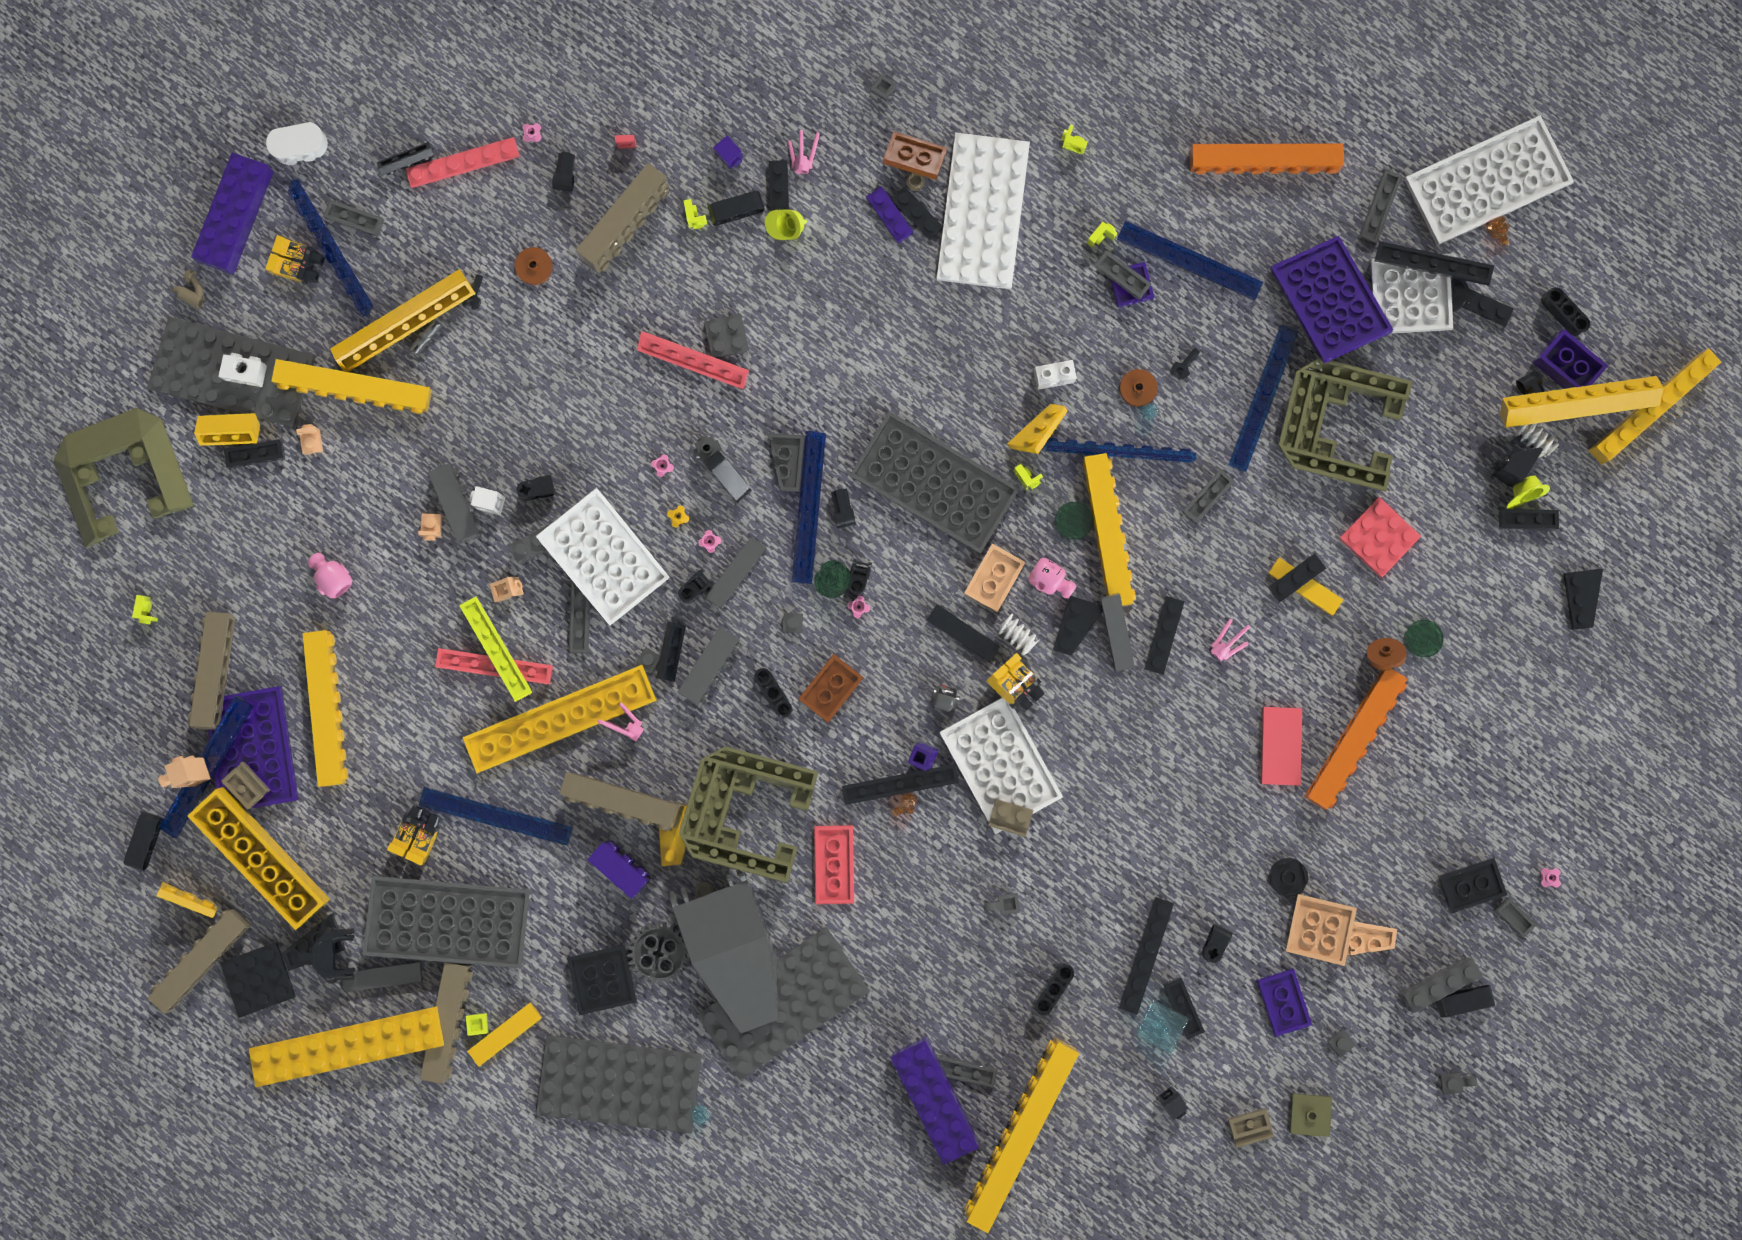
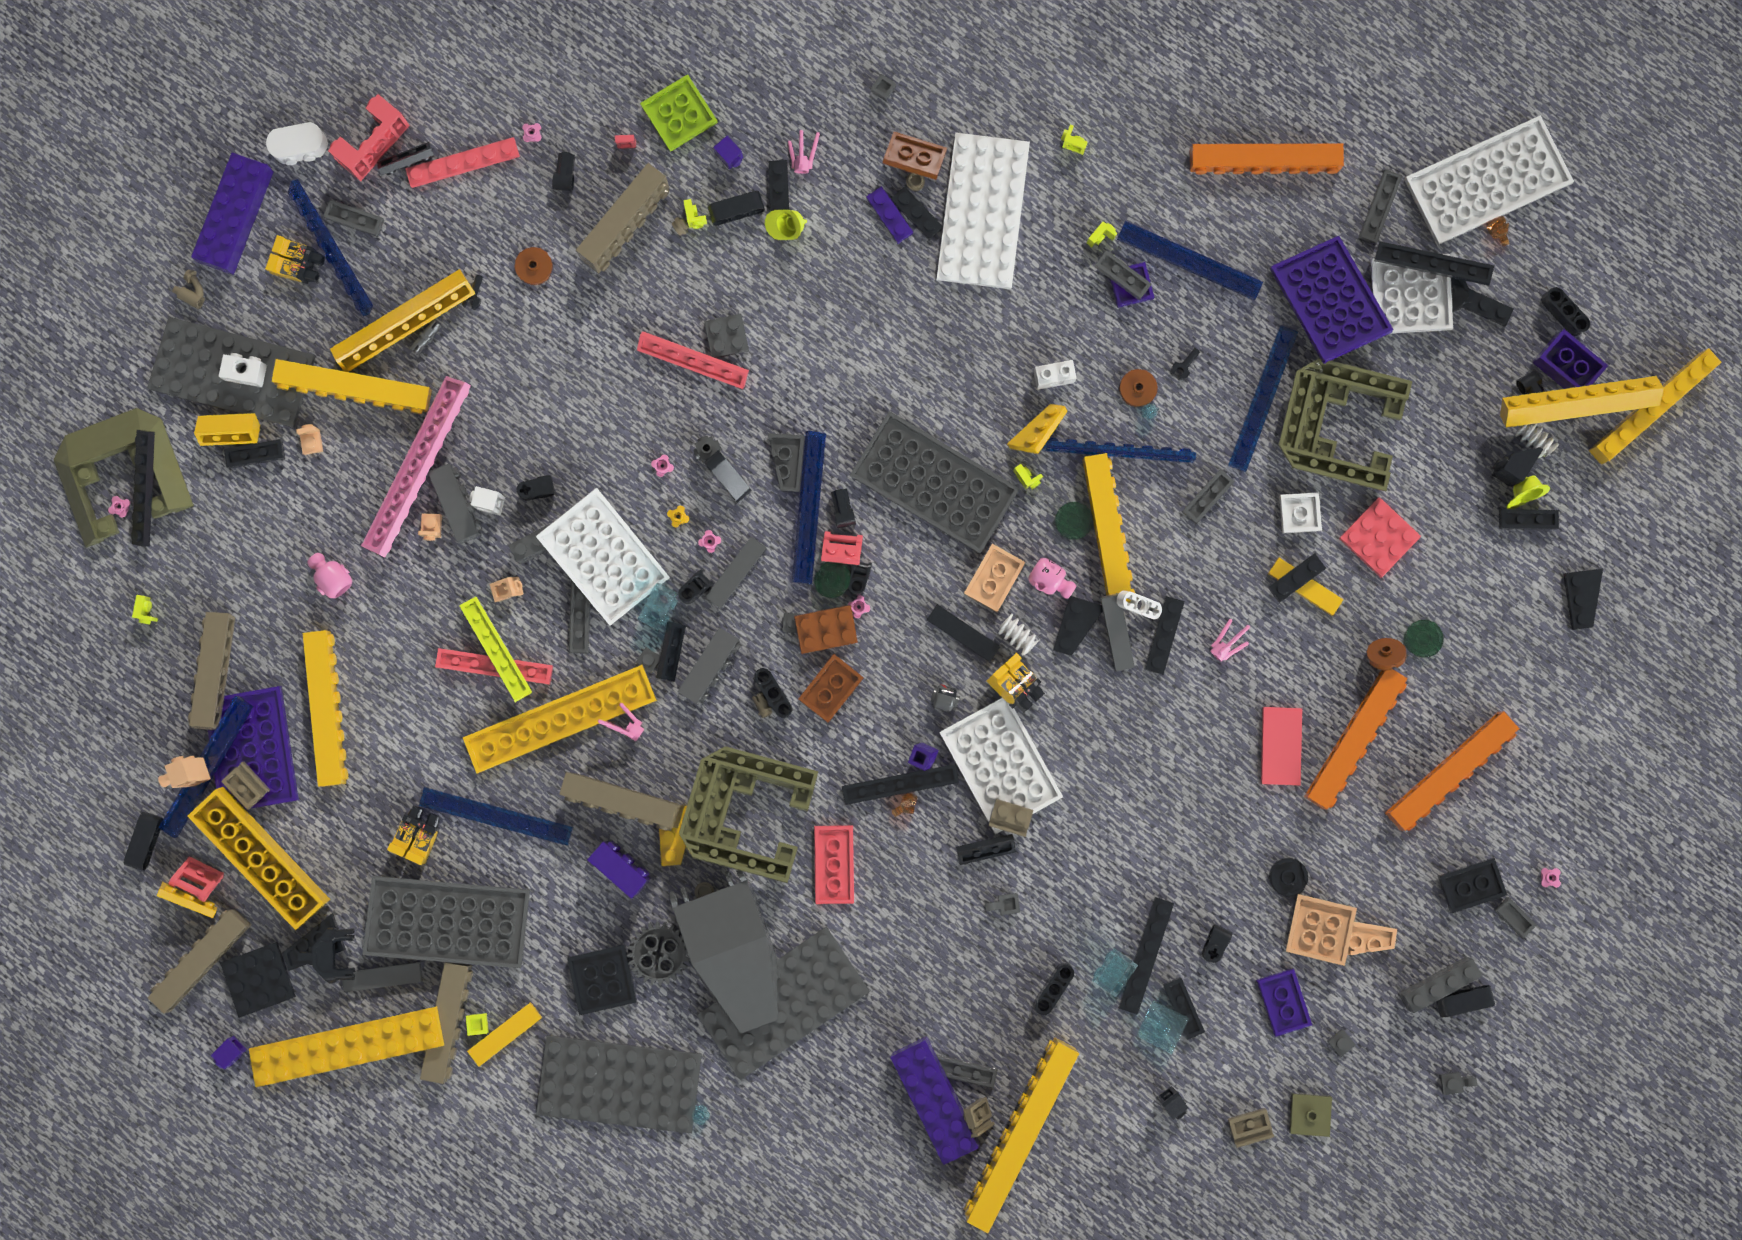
(116, 501): none -> bright pink plate
(143, 488): none -> black plate
(198, 873): none -> coral plate
(228, 1053): none -> dark purple brick
(374, 148): none -> coral plate
(416, 466): none -> bright pink plate
(655, 604): none -> clear light blue brick
(678, 113): none -> lime plate
(680, 226): none -> dark tan plate
(762, 705): none -> dark tan pin
(825, 629): none -> dark orange plate
(840, 552): none -> coral plate
(978, 1117): none -> dark tan plate
(986, 849): none -> black plate
(1114, 972): none -> clear light blue brick
(1132, 606): none -> white beam
(1300, 513): none -> white plate
(1452, 770): none -> orange brick

